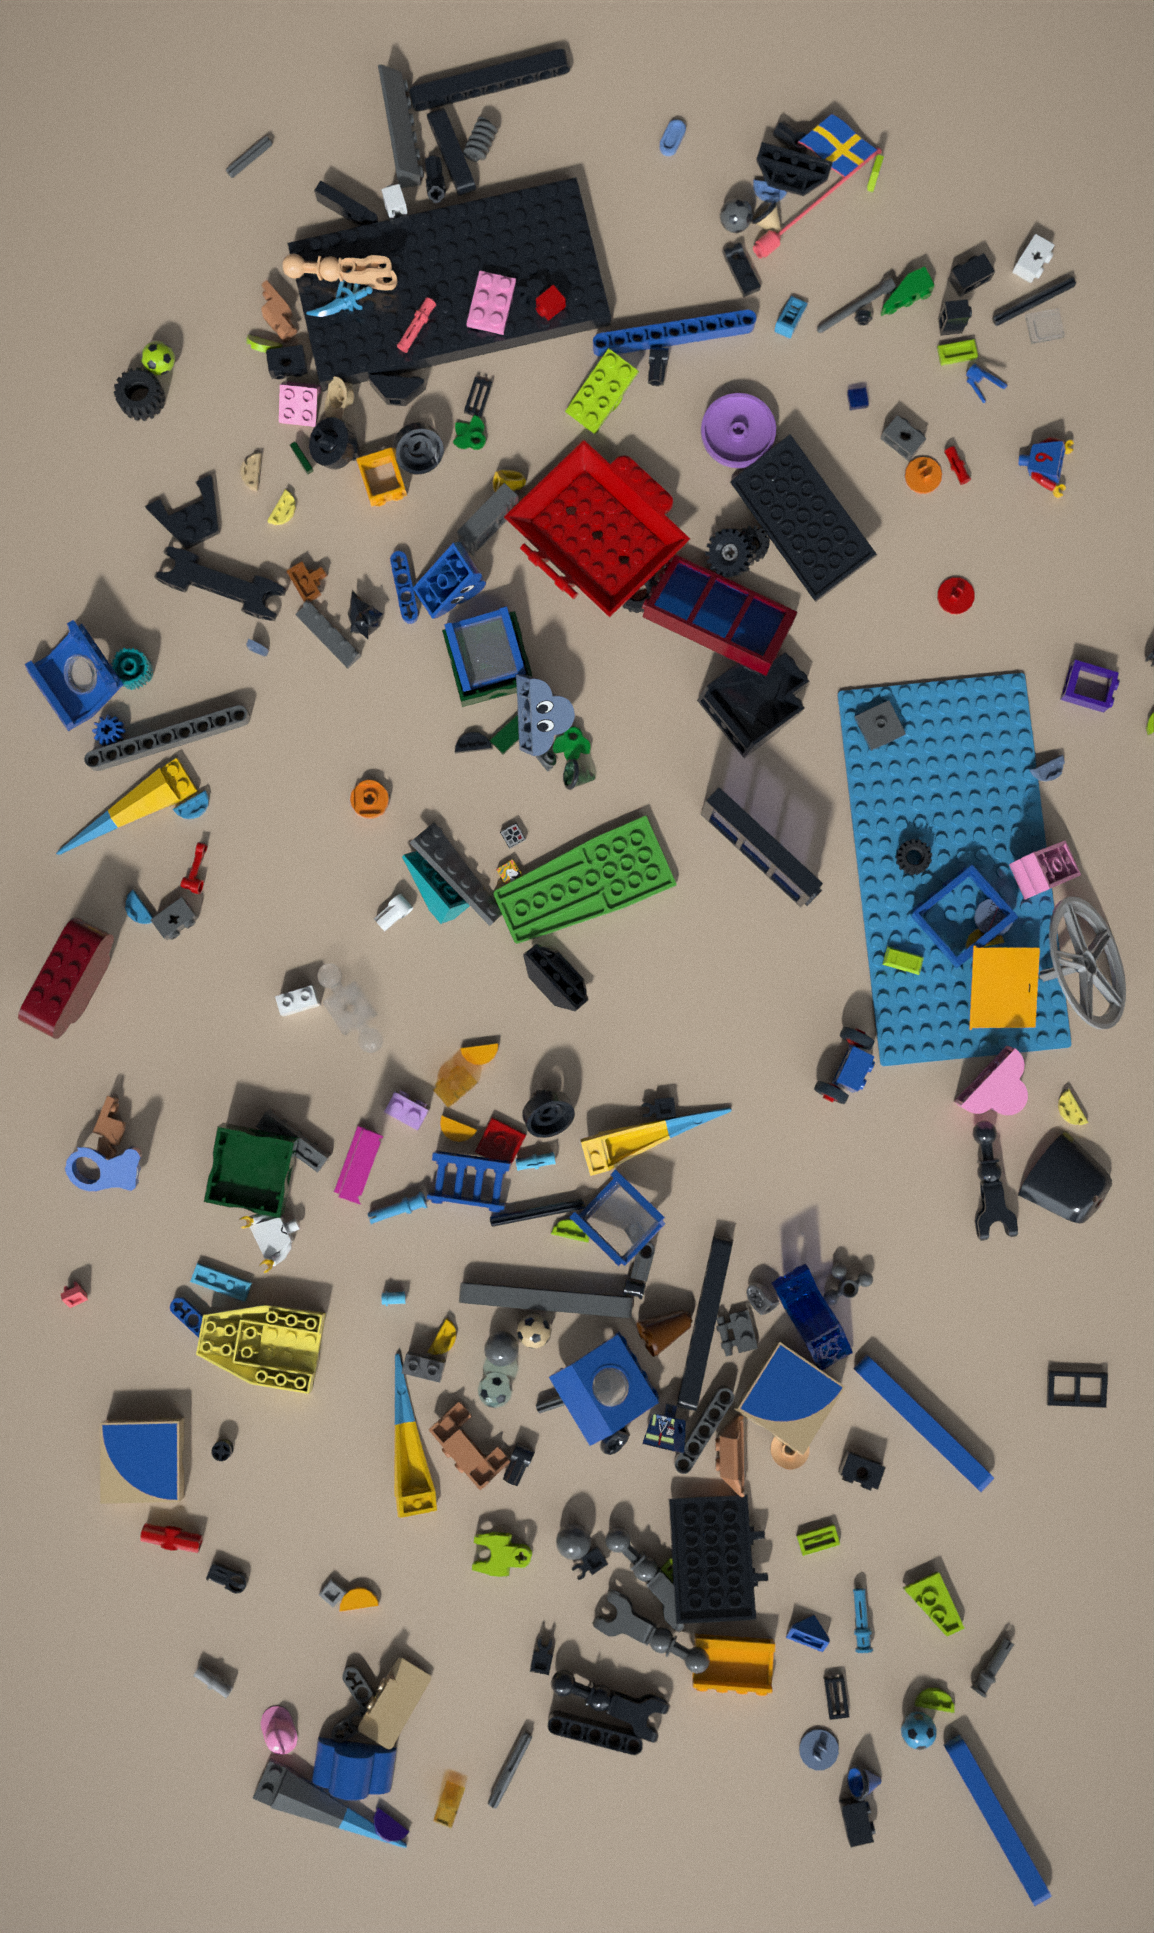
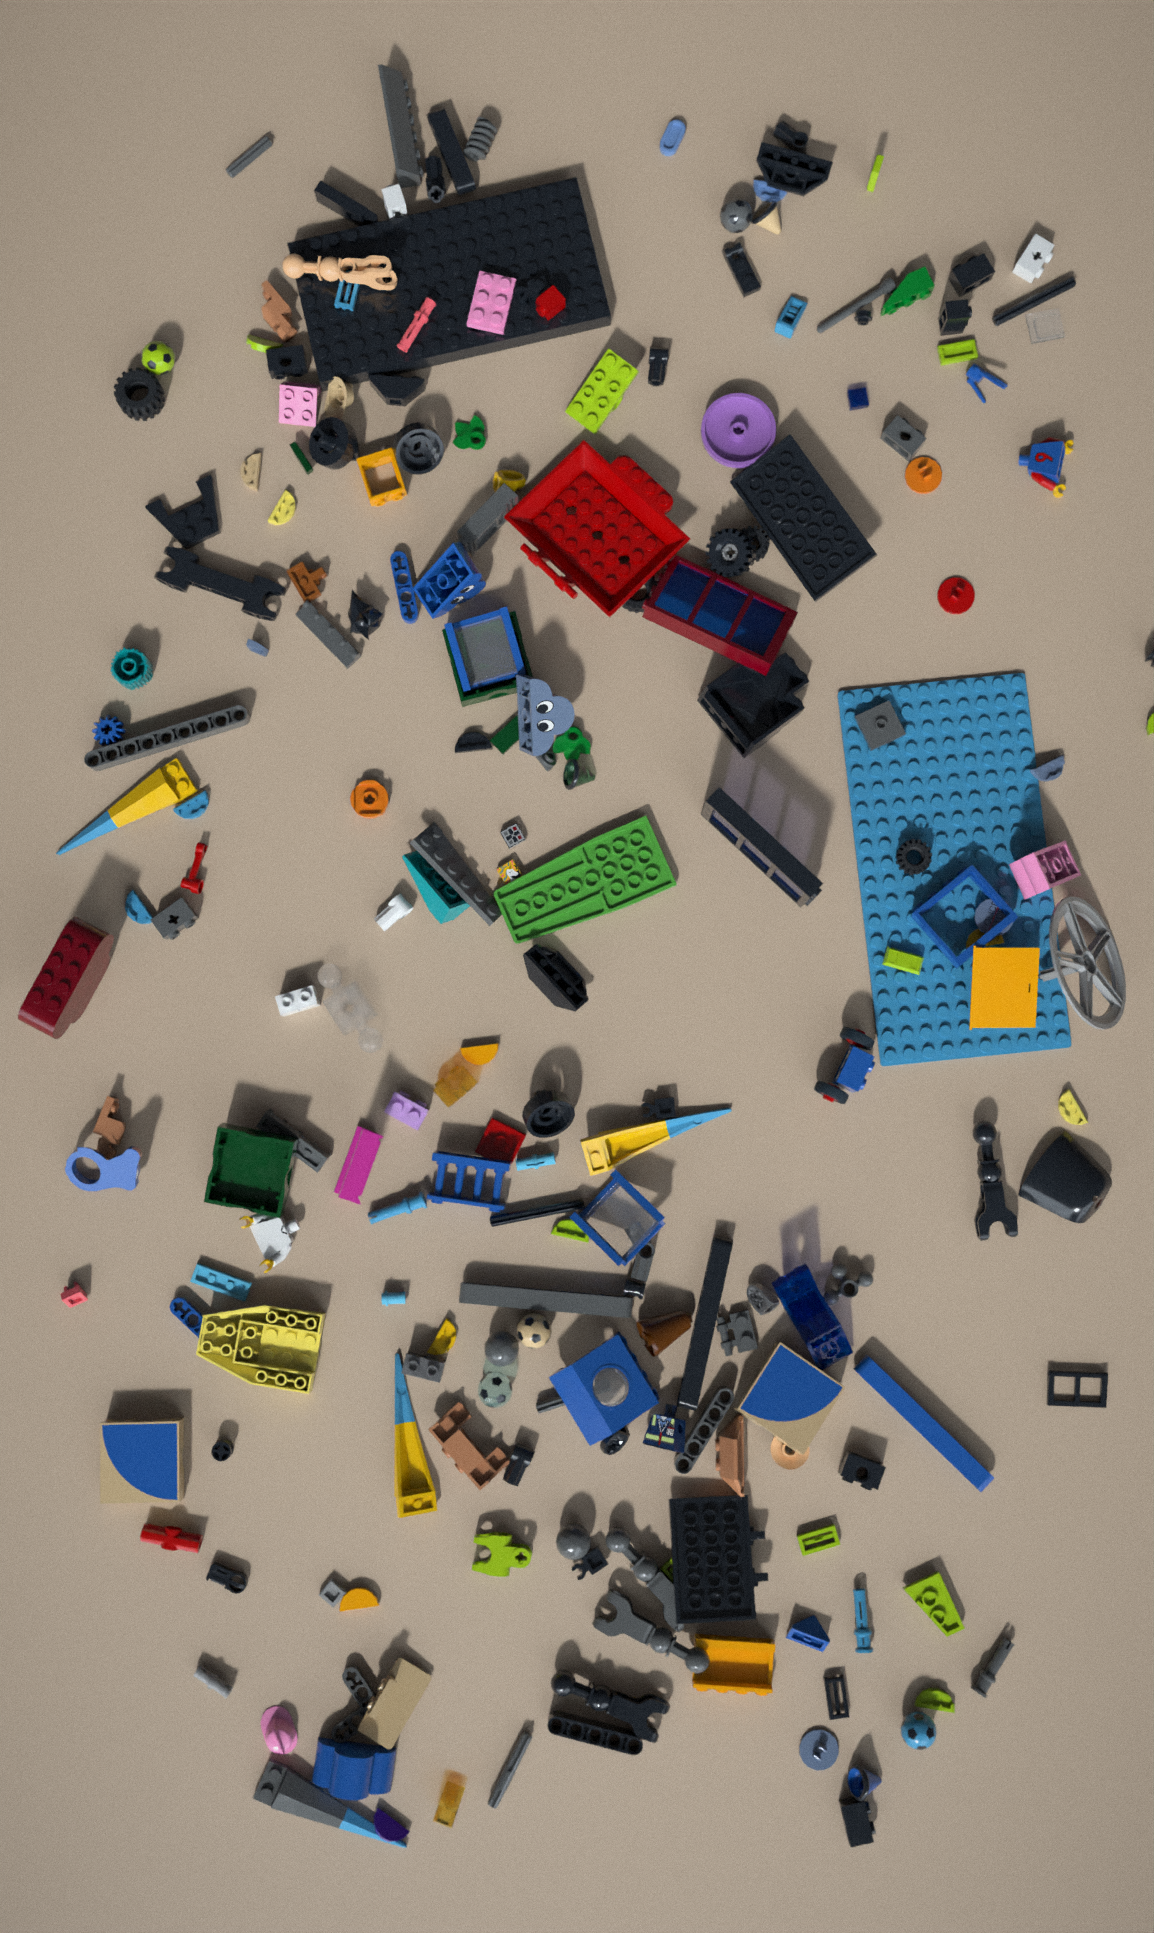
(75, 677): blue panel -> none
(341, 303): dark azure piece -> none
(456, 1131): light orange tile -> none
(483, 382): black tile -> none
(489, 80): black beam -> none
(542, 1658): black plate -> none
(681, 327): blue beam -> none
(832, 142): flag -> none
(957, 465): red pin -> none
(997, 1086): bright pink brick -> none
(997, 1820): blue beam -> none
(1068, 691): dark purple window -> none

